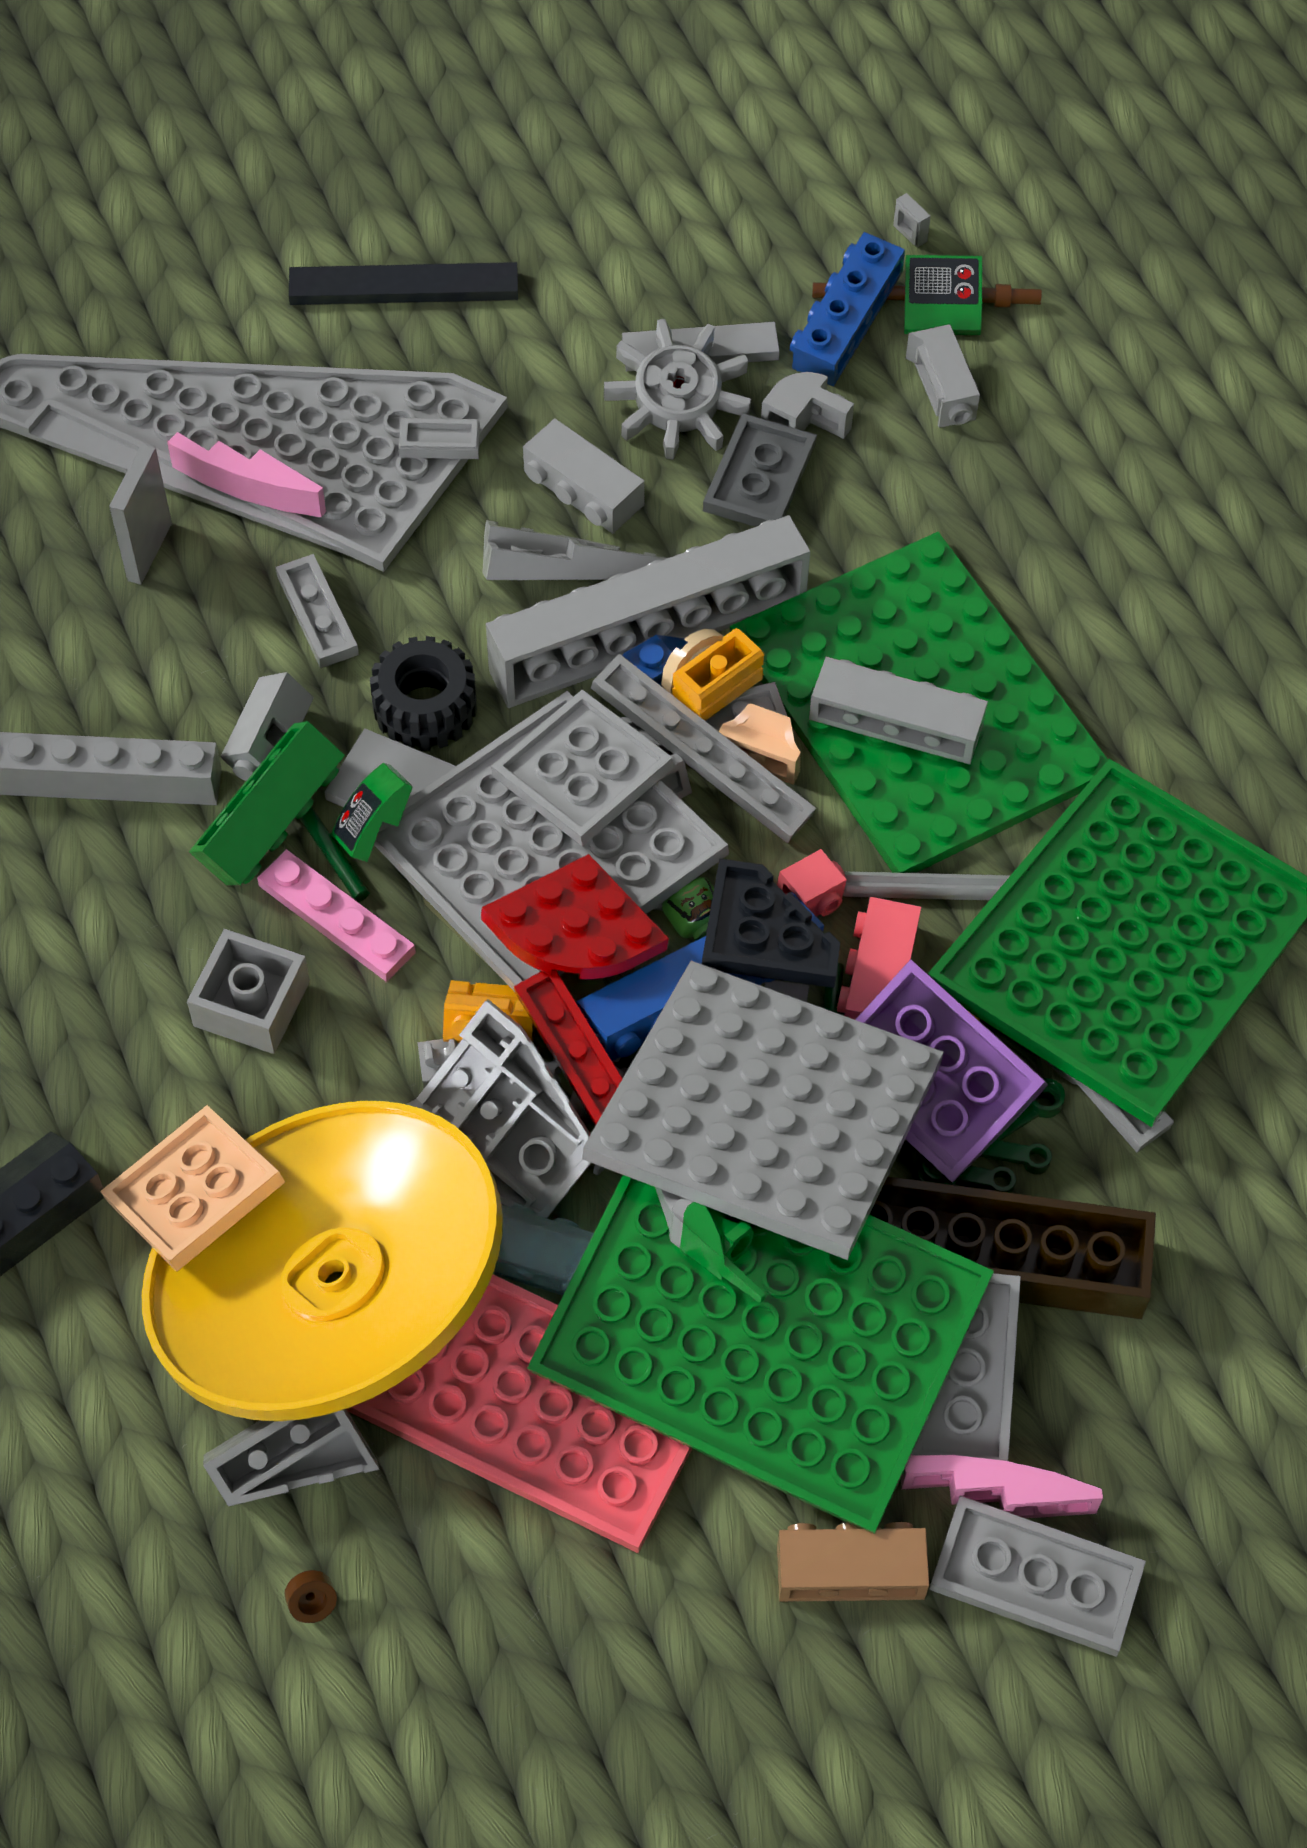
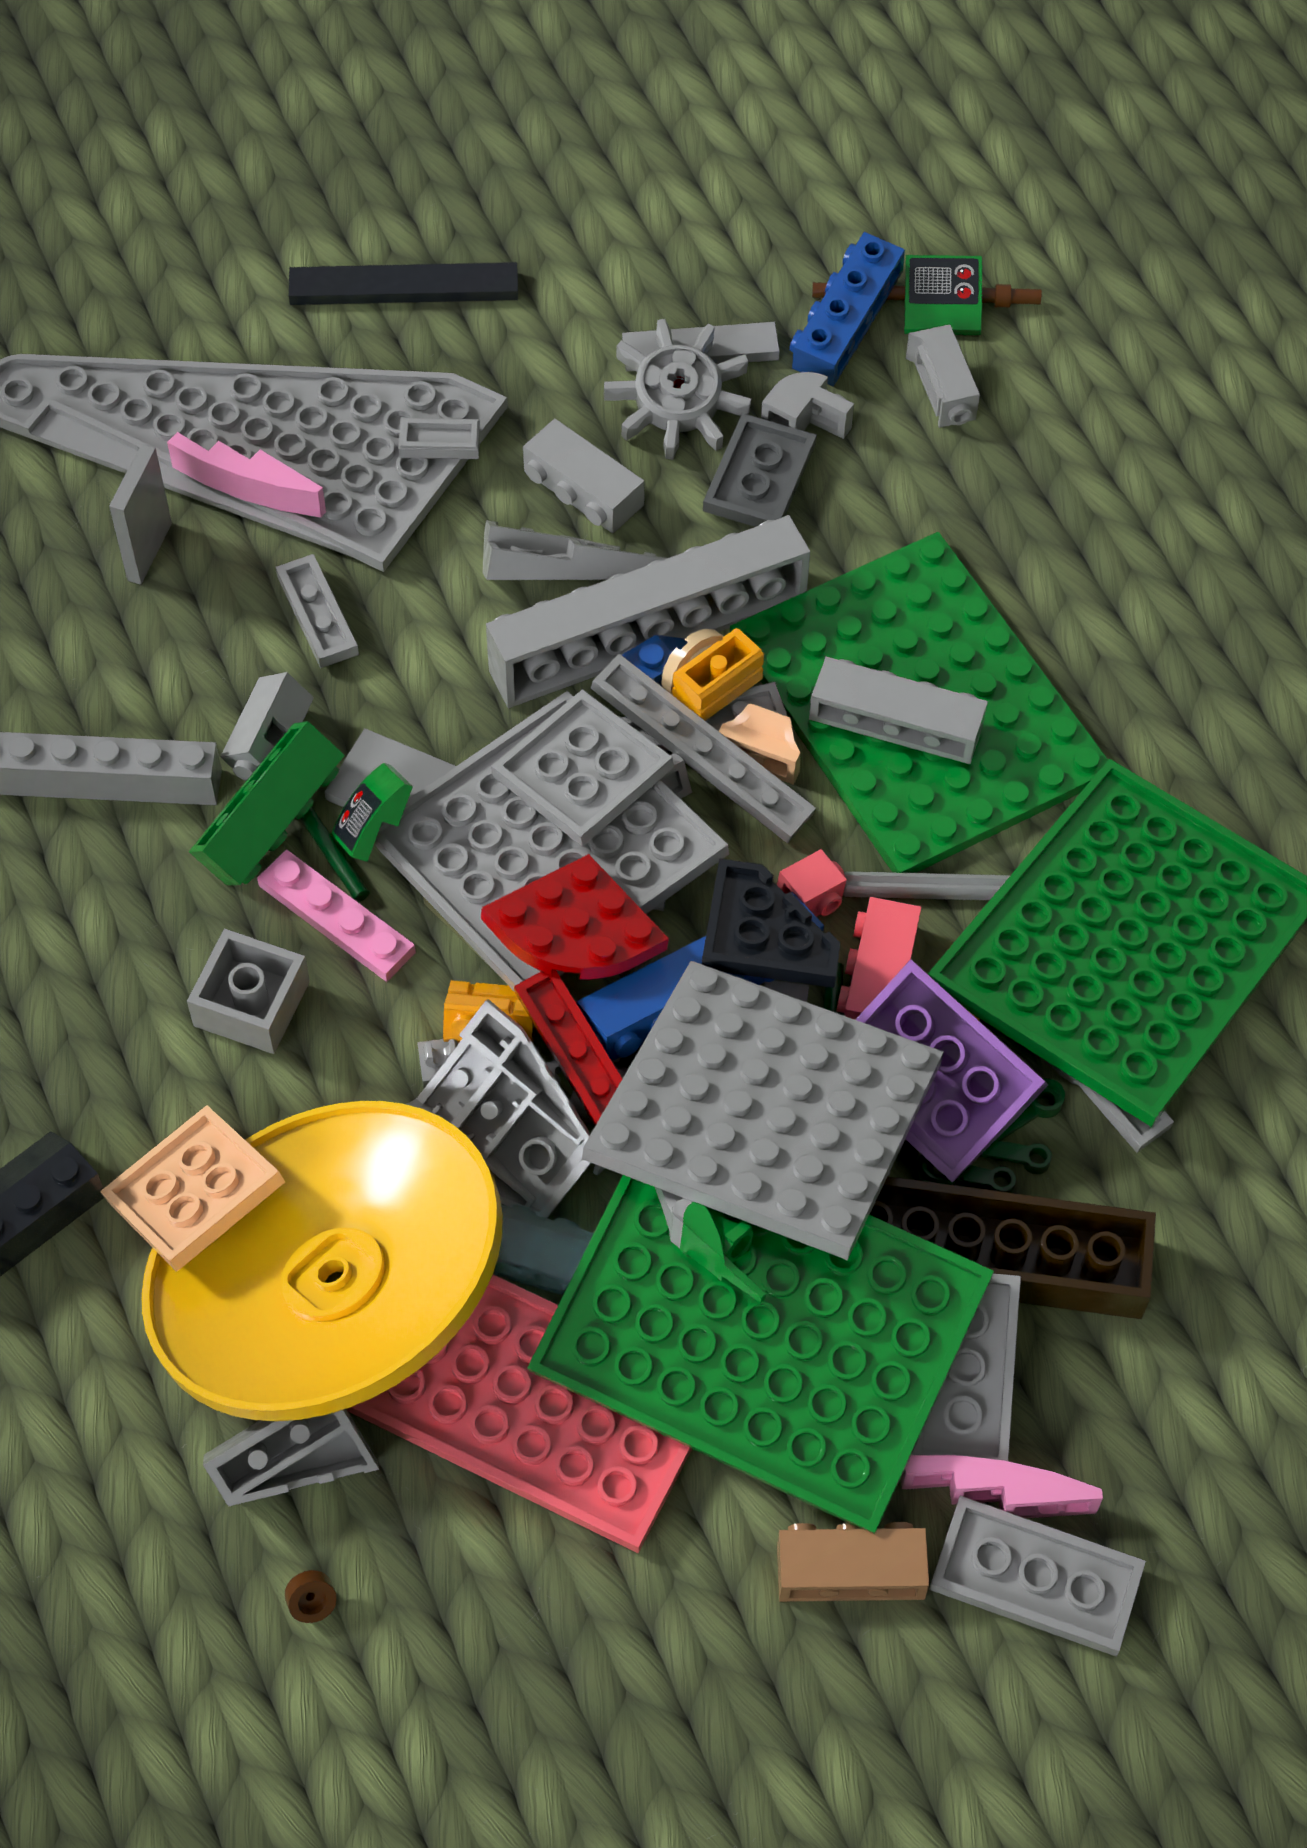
(420, 666): black tyre -> none
(690, 908): bright green head -> none
(911, 220): light grey tile -> none

